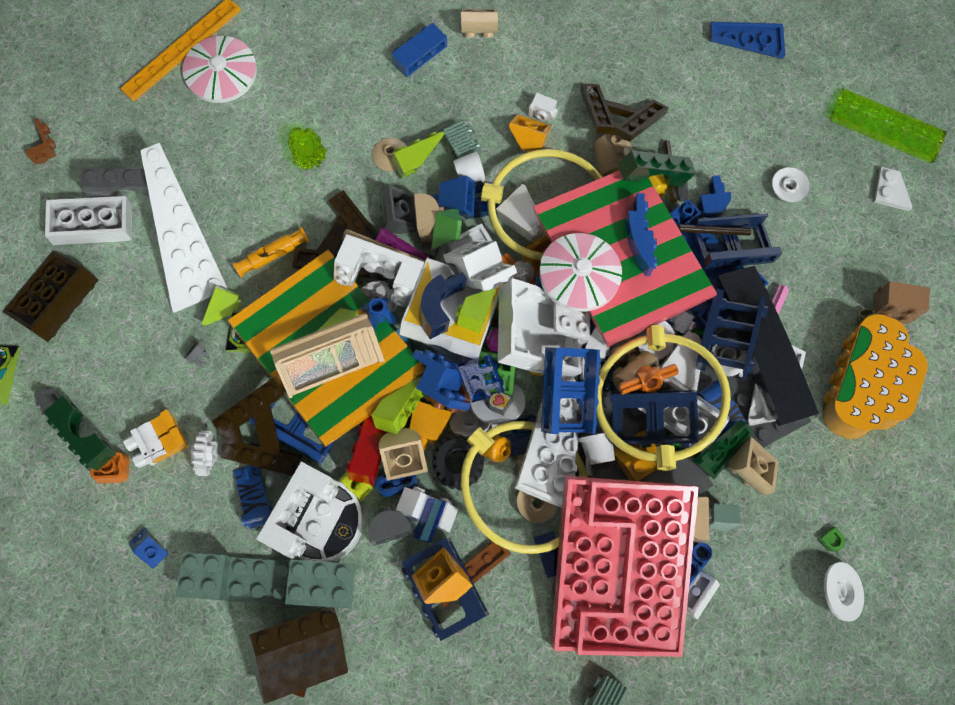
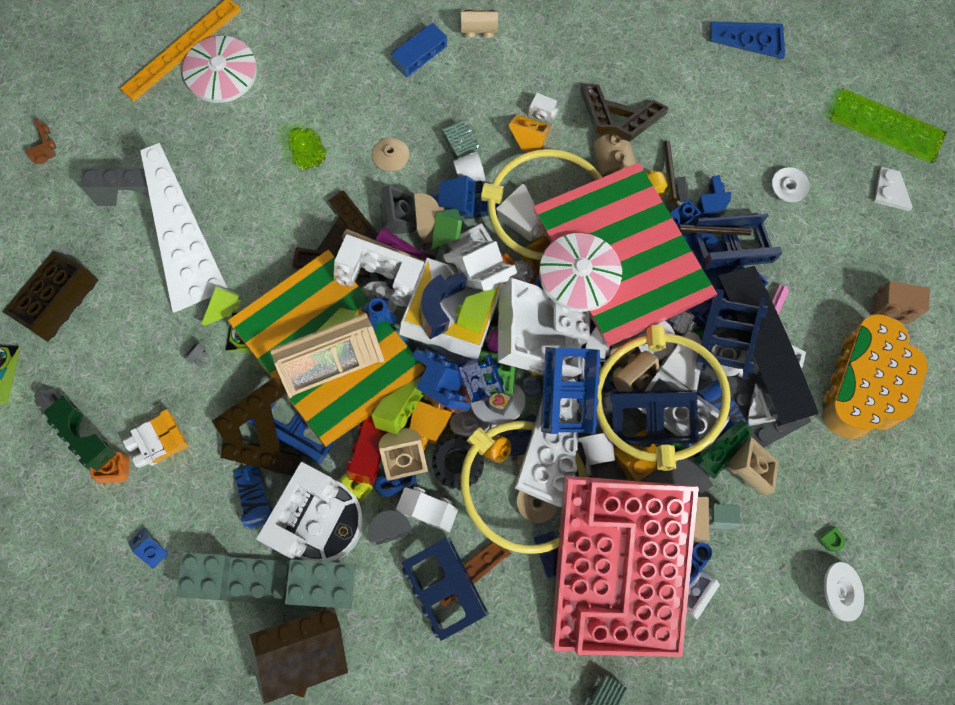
(88, 220): white brick -> none
(204, 453): white gear -> none
(274, 250): light orange piece -> none
(411, 158): lime slope -> none
(429, 520): clear blue slope -> none
(441, 579): light orange slope -> none
(531, 386): none -> sand blue tile
(639, 237): blue slope -> none
(641, 165): dark green arch -> none
(648, 378): orange axle -> none
(863, 314): olive plate -> none

